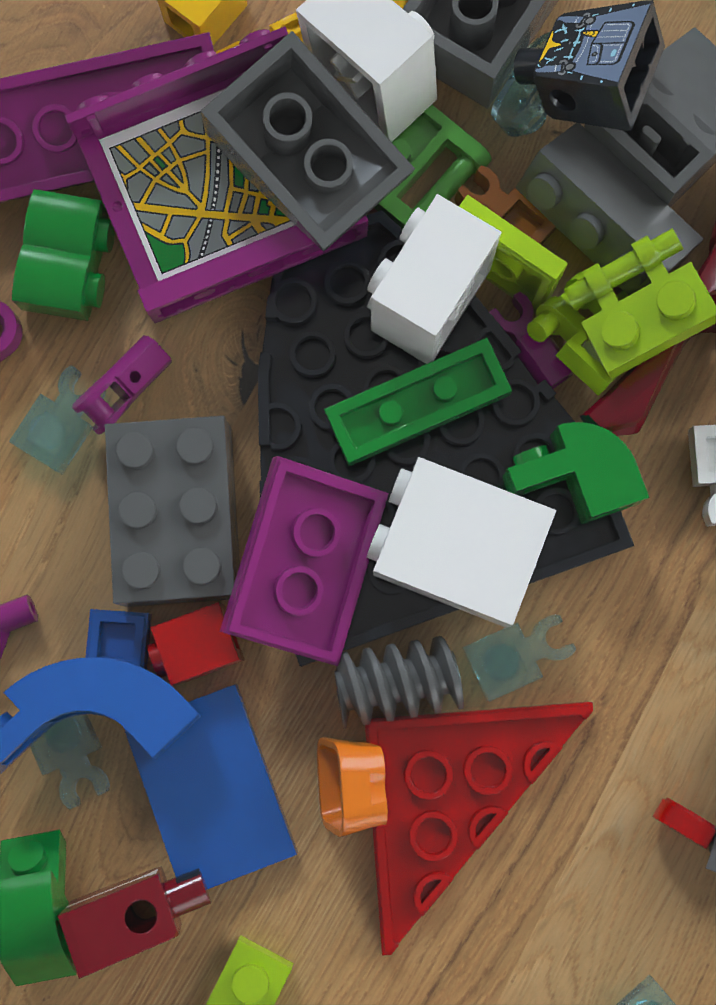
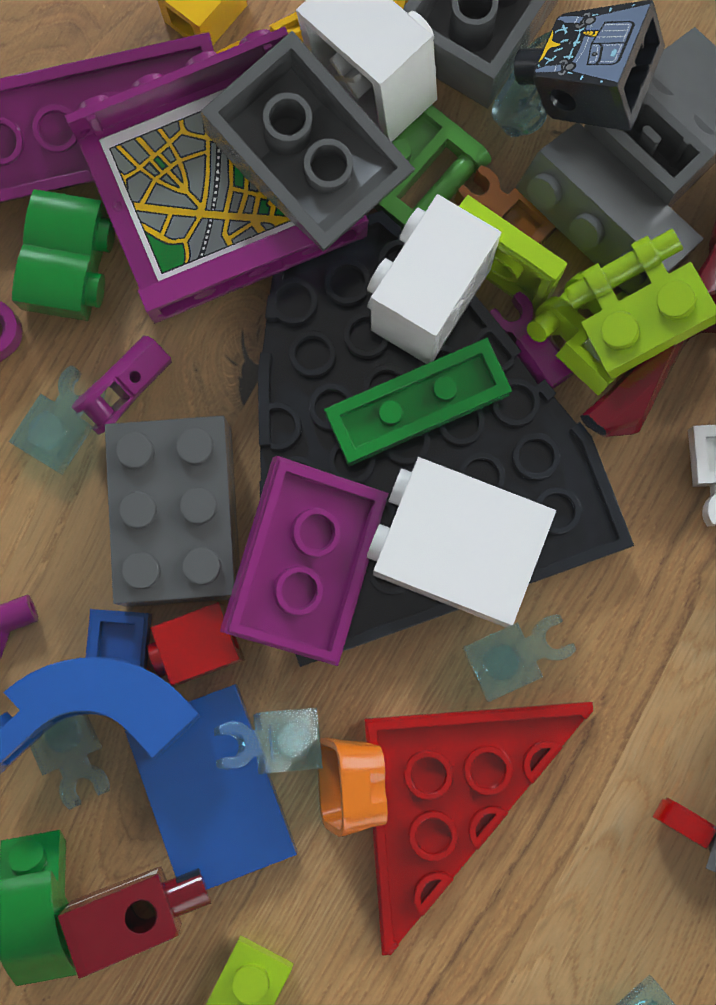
(280, 742): none -> clear light blue plate
(398, 680): dark grey piece -> none
(593, 463): green brick -> none

